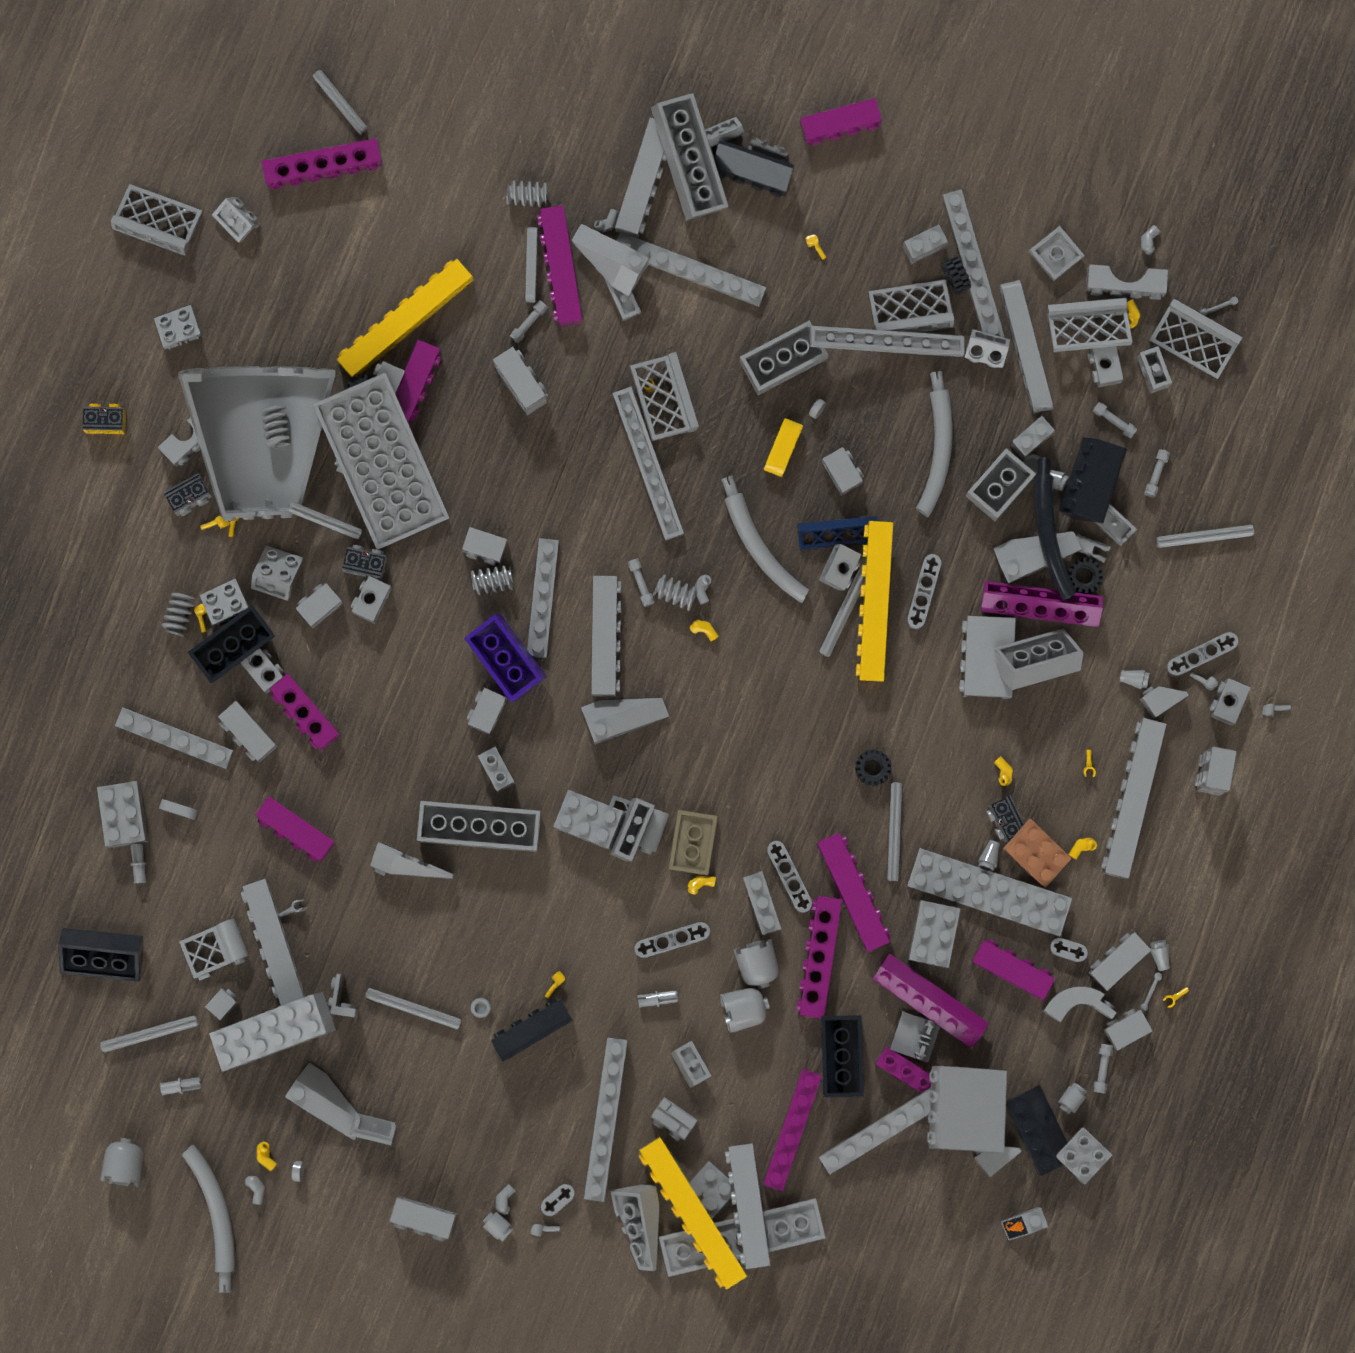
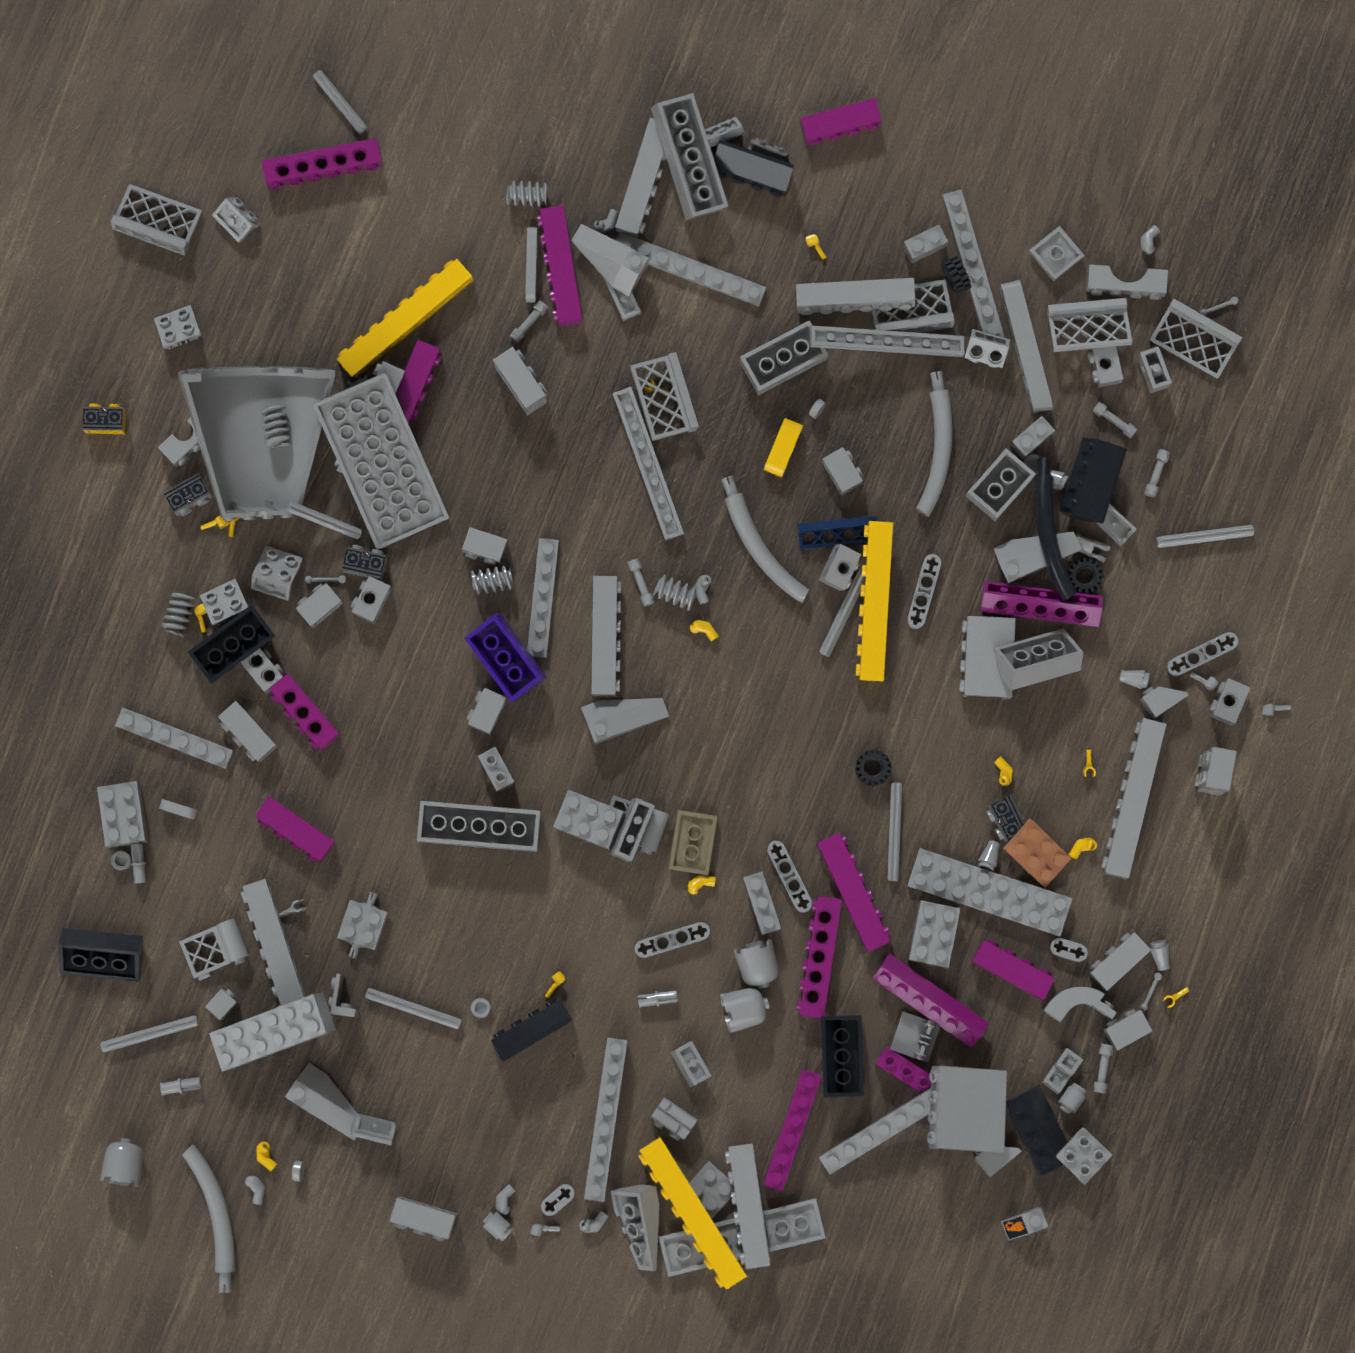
(121, 860): none -> light grey tile
(342, 579): none -> light grey hinge
(362, 925): none -> light grey plate
(397, 863): light grey wedge -> none
(593, 1225): none -> light grey arm
(855, 295): none -> light grey brick
(1062, 1071): none -> light grey slope
(1133, 313): yellow arm -> none

